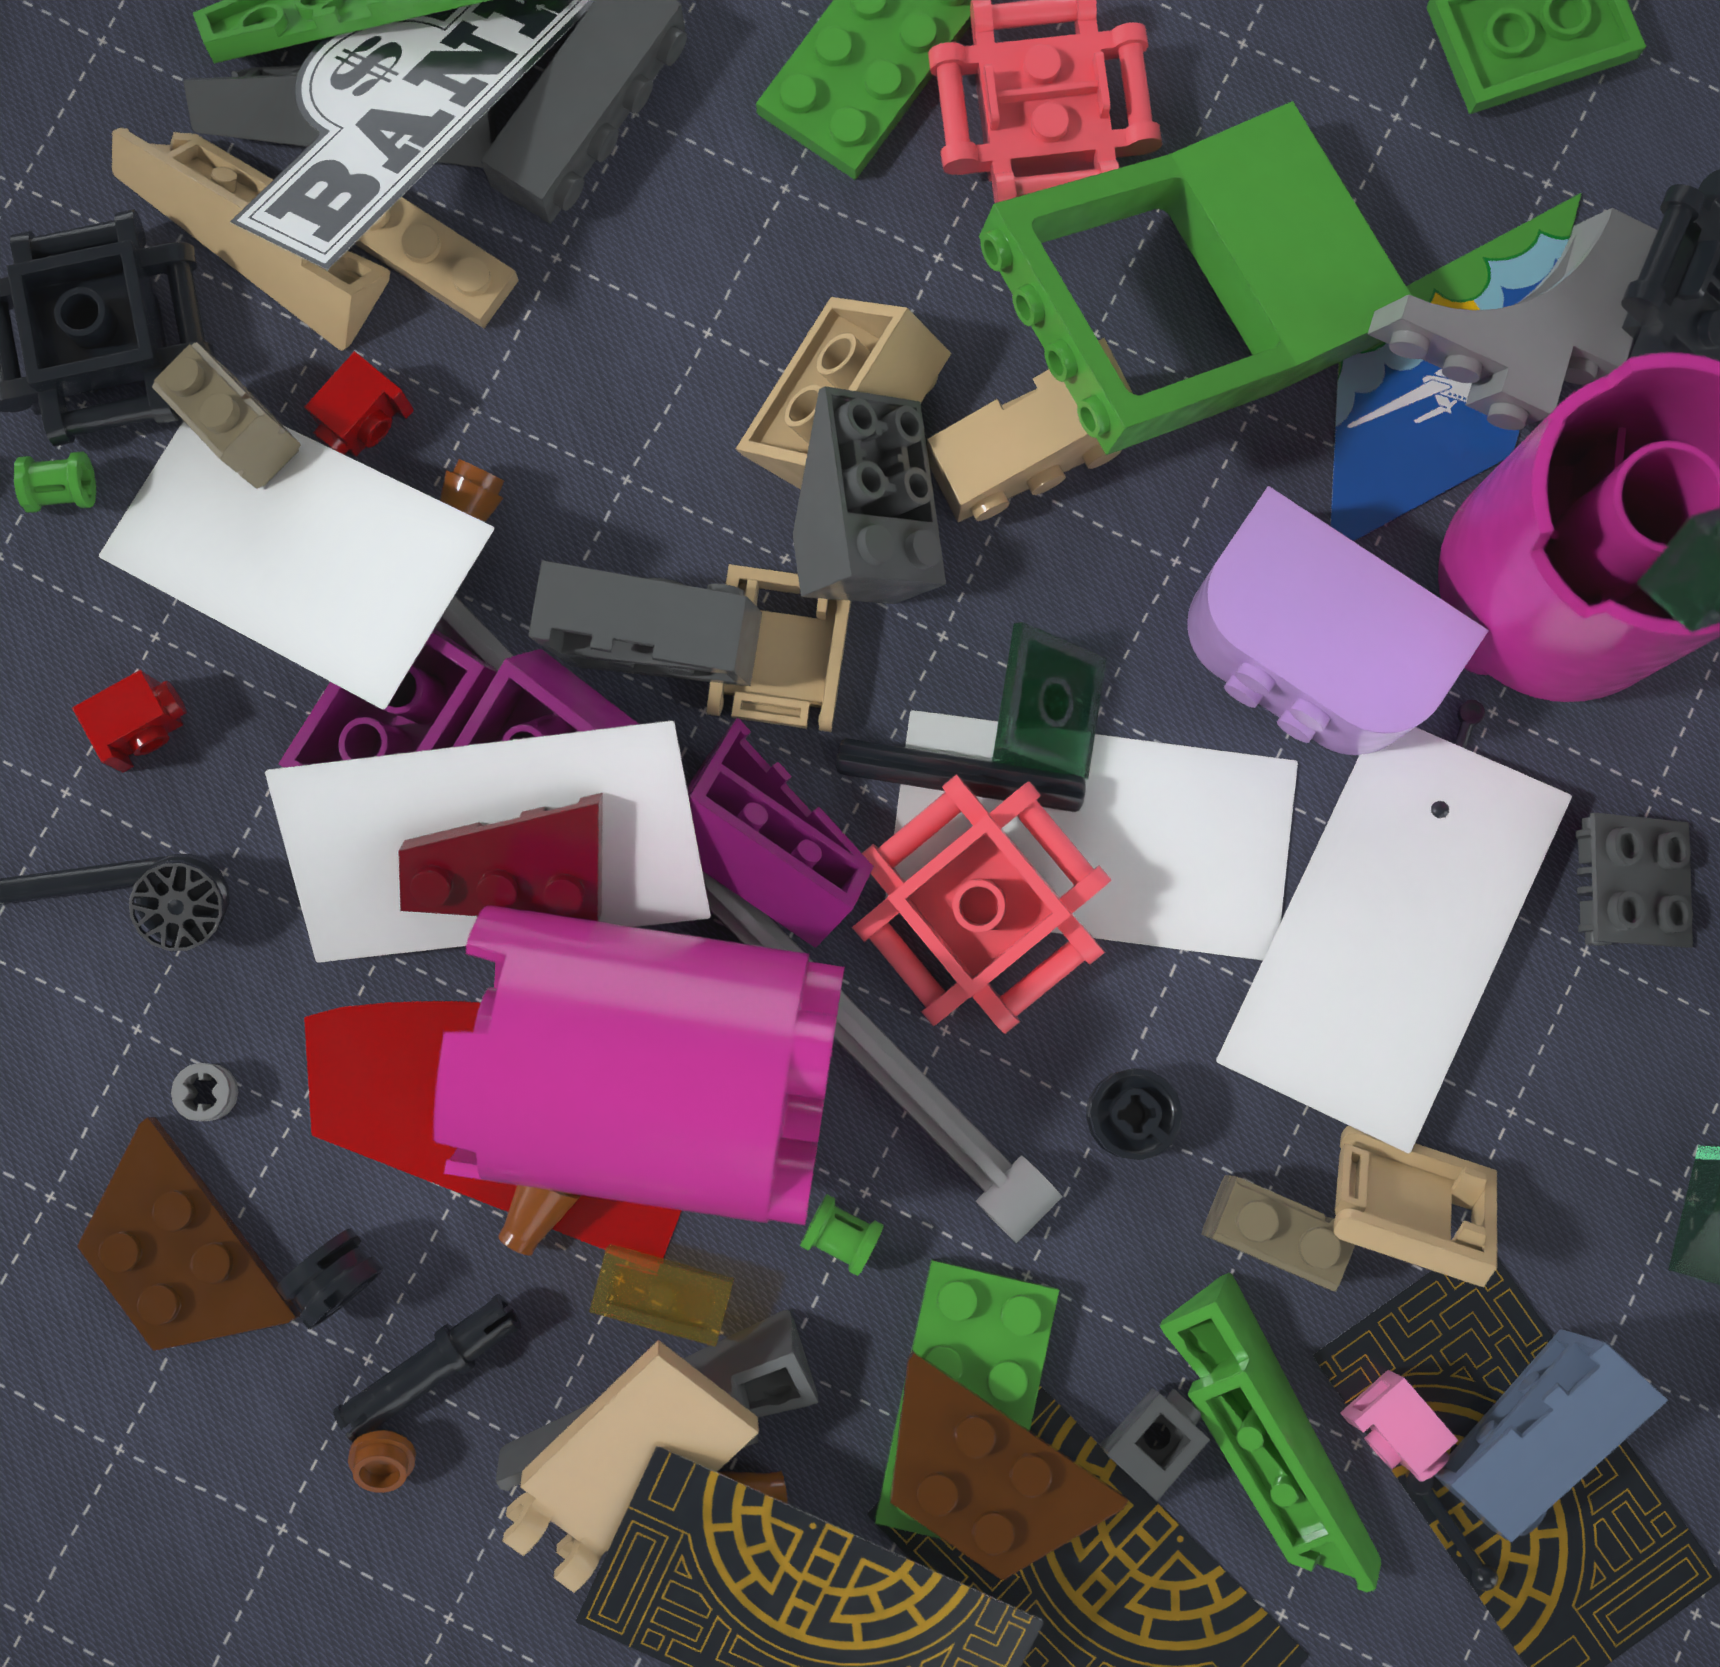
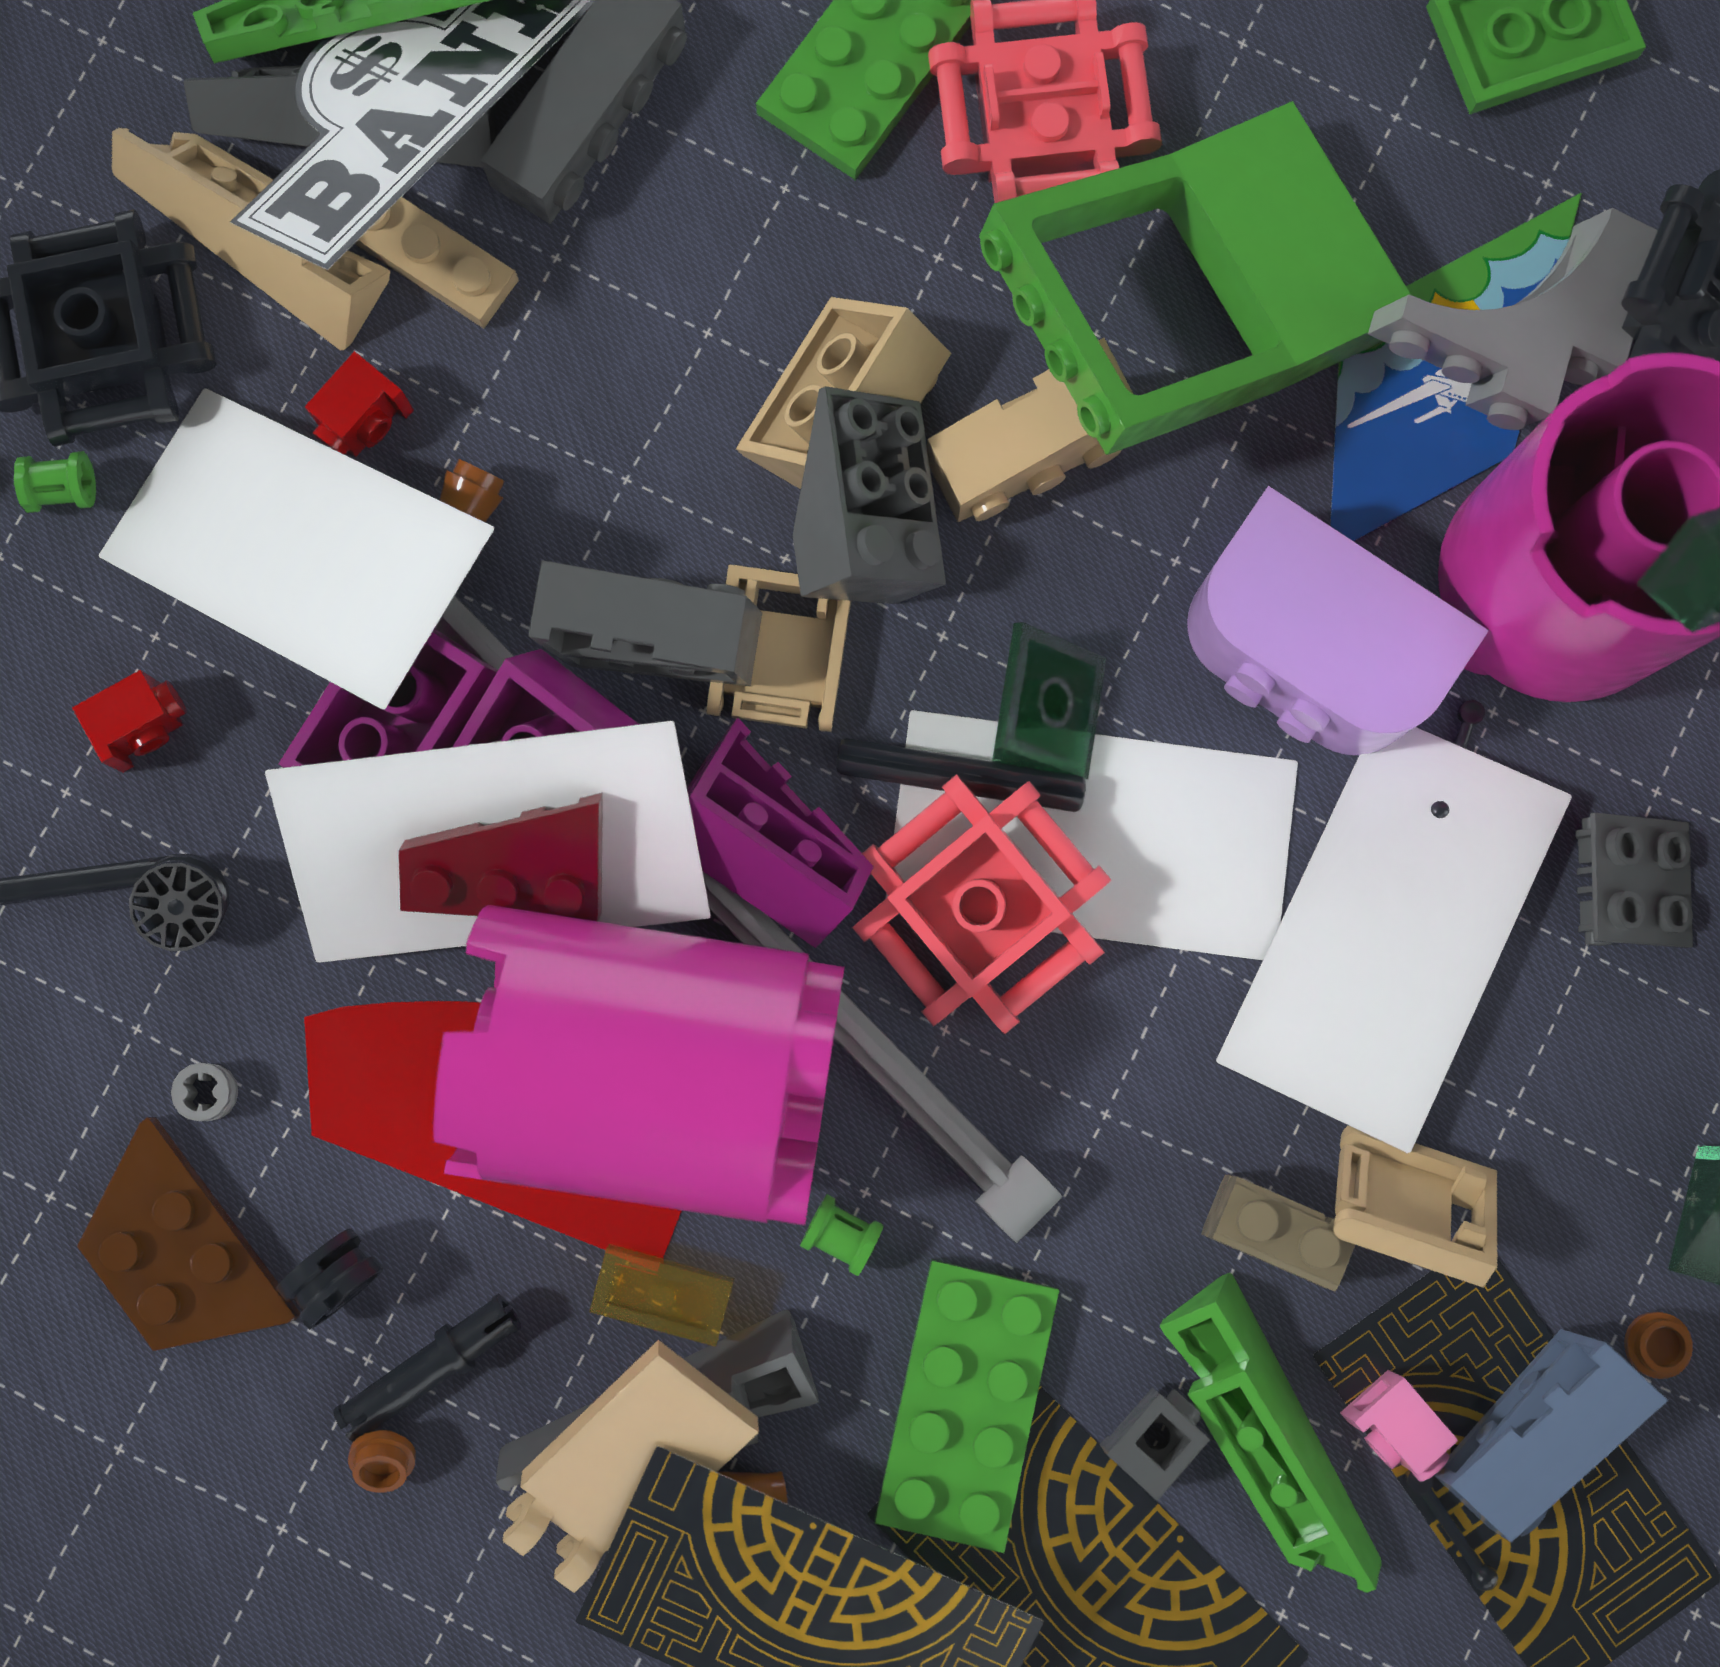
(226, 415): dark tan brick -> none
(533, 1216): dark orange cone -> none
(987, 1477): reddish brown wing -> none
(1134, 1114): black wheel -> none
(1658, 1345): none -> dark orange plate

